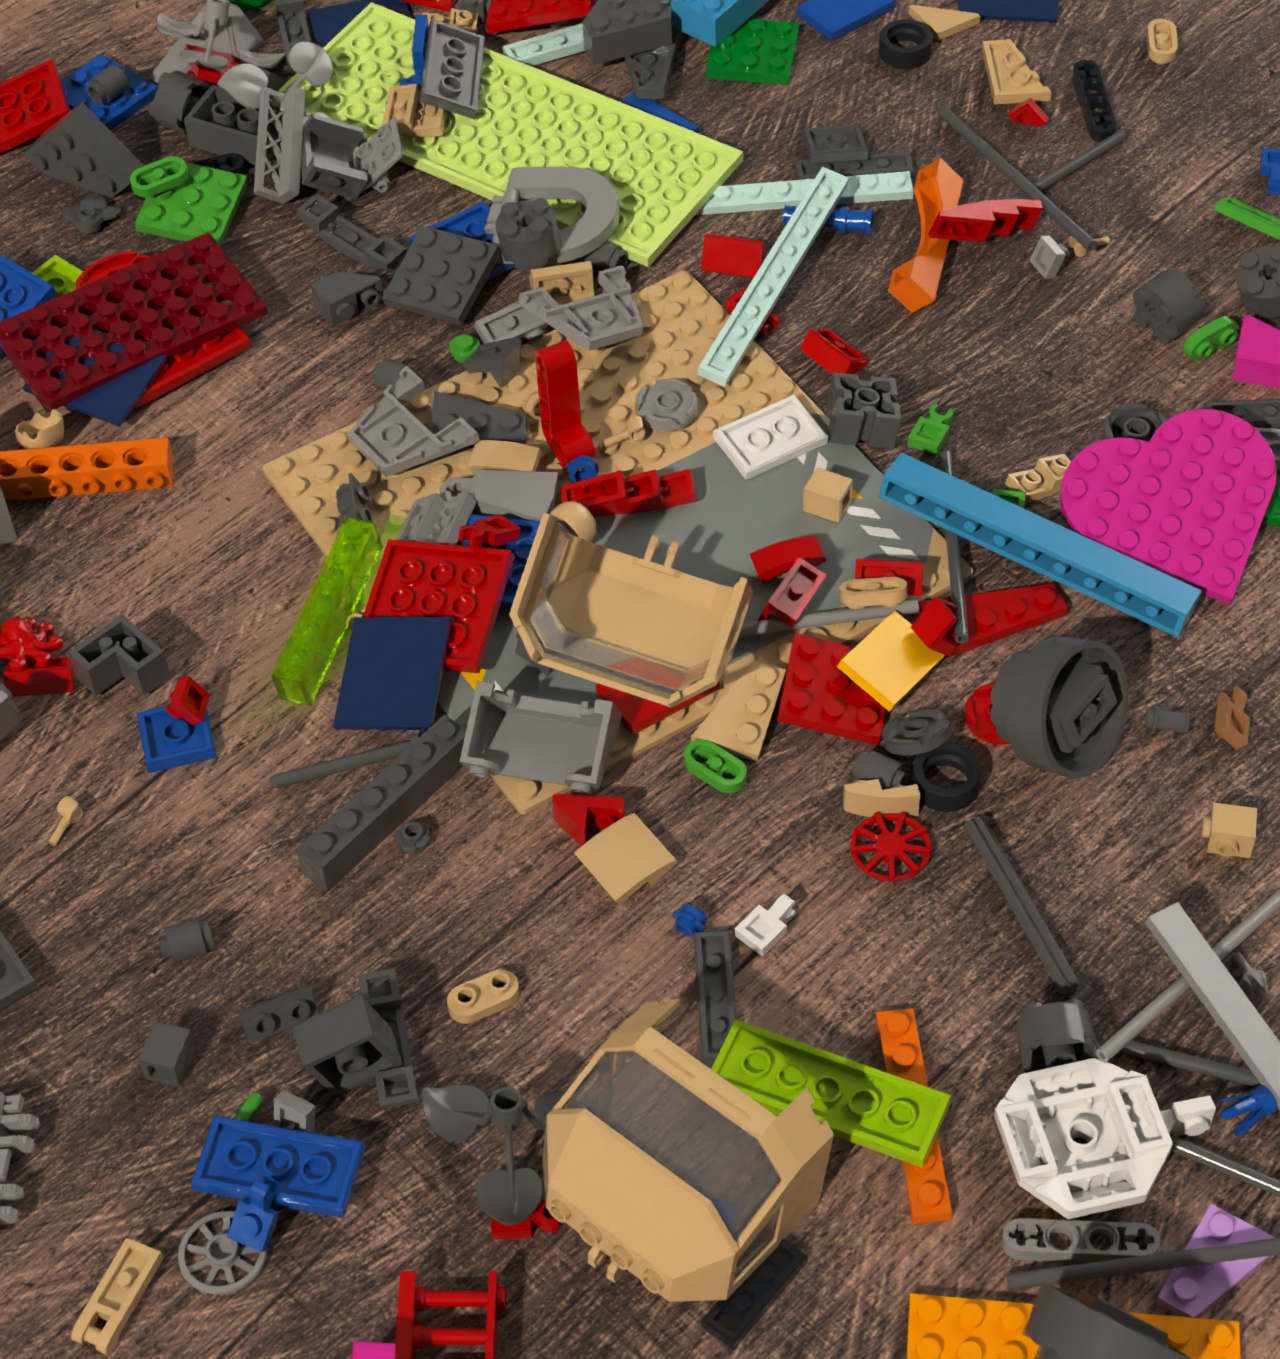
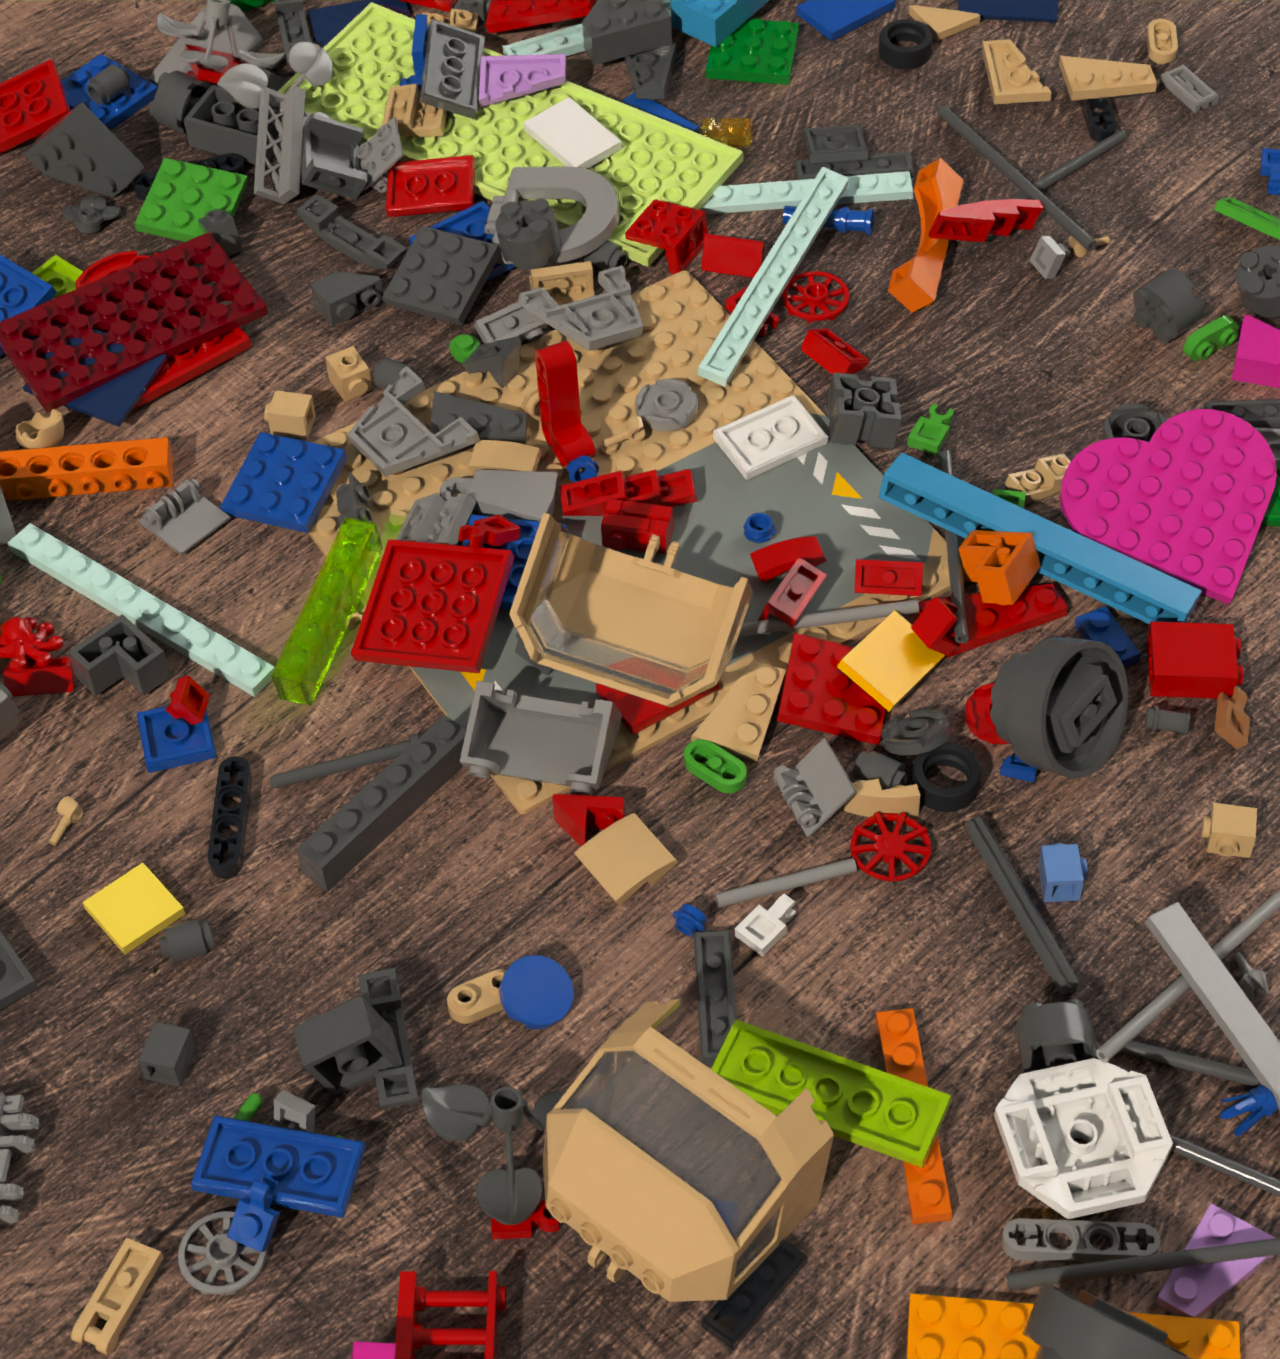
(134, 908): none -> light yellow tile
(142, 609): none -> light aqua plate
(159, 176): bright green plate -> none
(183, 517): none -> light grey hinge
(223, 229): none -> dark grey bracket
(233, 816): none -> black beam
(278, 1014): dark grey hinge -> none
(284, 482): none -> blue plate
(290, 414): none -> tan brick
(348, 373): none -> tan brick
(392, 673): dark blue piece -> none
(414, 844): dark grey plate -> none
(430, 186): none -> red tile
(519, 75): none -> lavender wing
(536, 992): none -> blue tile
(572, 135): none -> white tile
(576, 518): tan hair -> none
(633, 523): none -> red brick
(672, 228): none -> red bracket
(731, 130): none -> clear yellow plate
(759, 528): none -> blue plate
(785, 882): none -> light grey bar
(815, 787): none -> light grey hinge
(816, 296): none -> red wheel
(827, 495): tan panel -> none
(873, 591): tan plate -> none
(999, 563): none -> orange brick
(1015, 768): none -> blue tile
(1028, 113): red tile -> none
(1061, 872): none -> medium blue brick
(1102, 627): none -> blue plate
(1105, 78): none -> tan wing
(1185, 90): none -> light grey tile
(1189, 1116): white plate -> none
(1193, 659): none -> red brick

